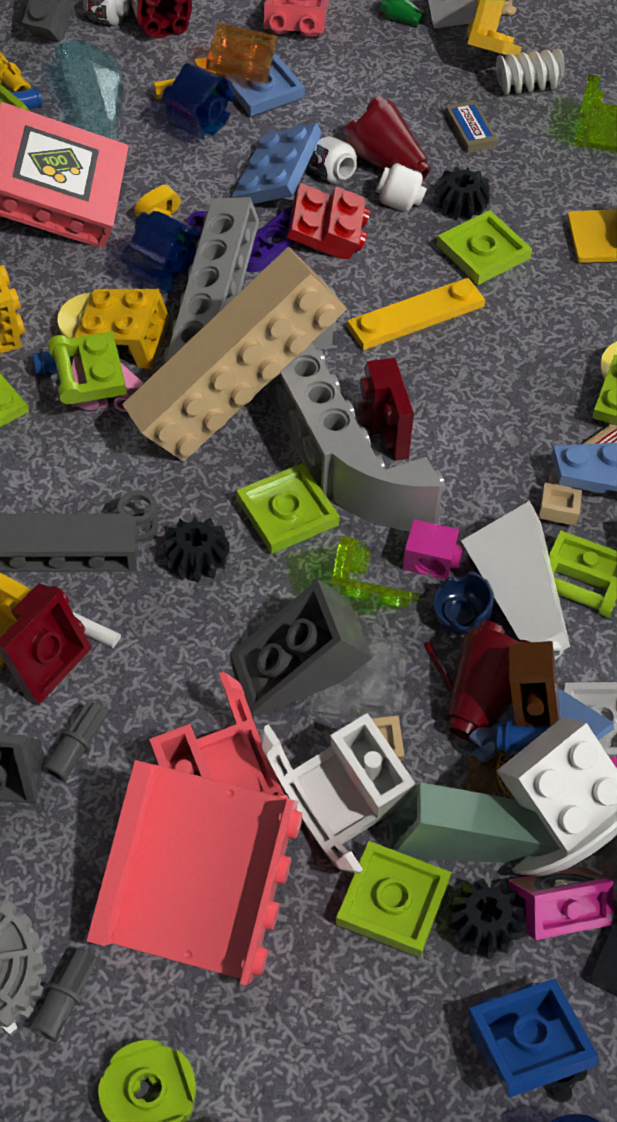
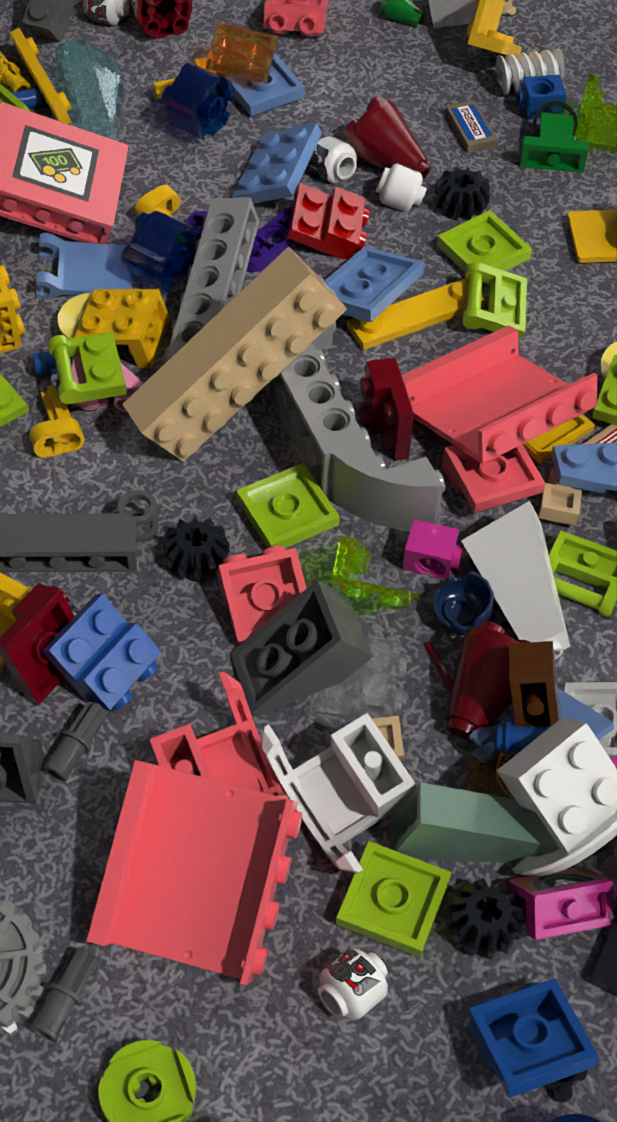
(28, 50): none -> yellow plate
(58, 428): none -> yellow piece
(80, 267): none -> medium blue flag
(103, 654): none -> blue plate
(259, 587): none -> coral plate
(353, 984): none -> white head
(373, 281): none -> medium blue plate
(492, 397): none -> coral panel
(494, 482): none -> coral plate
(506, 299): none -> lime plate
(539, 91): none -> blue brick
(555, 144): none -> green piece
(564, 434): none -> yellow tile

